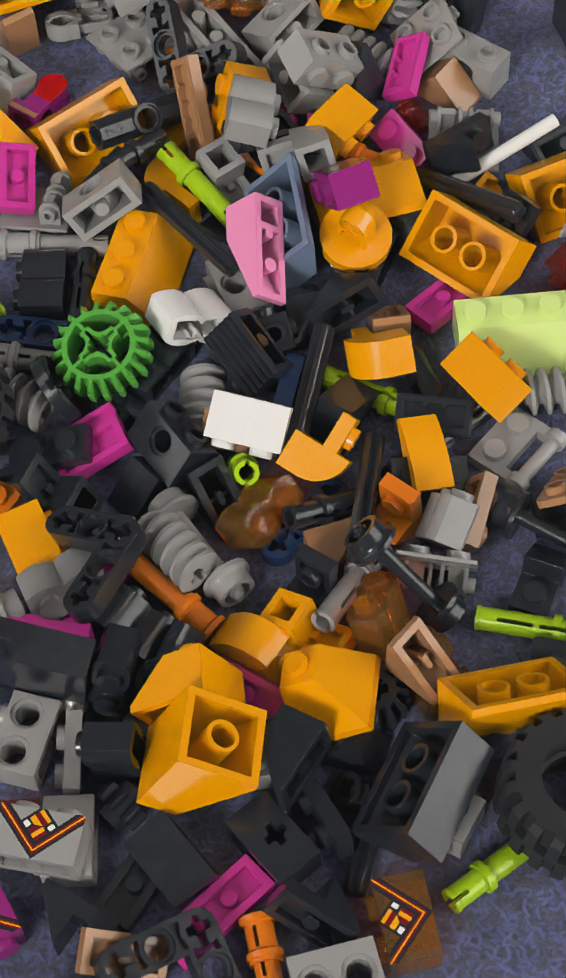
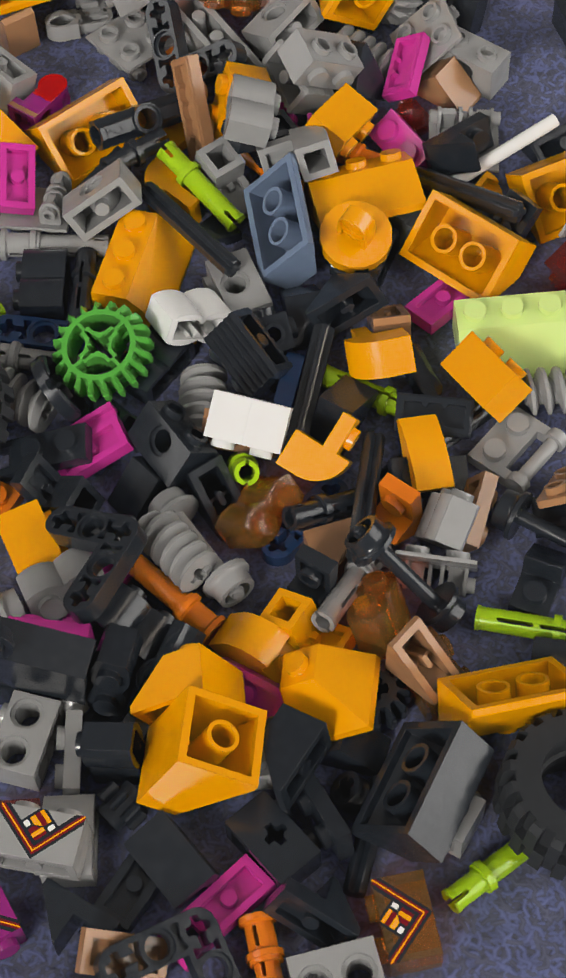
(257, 244): bright pink slope -> none
(344, 184): magenta brick -> none

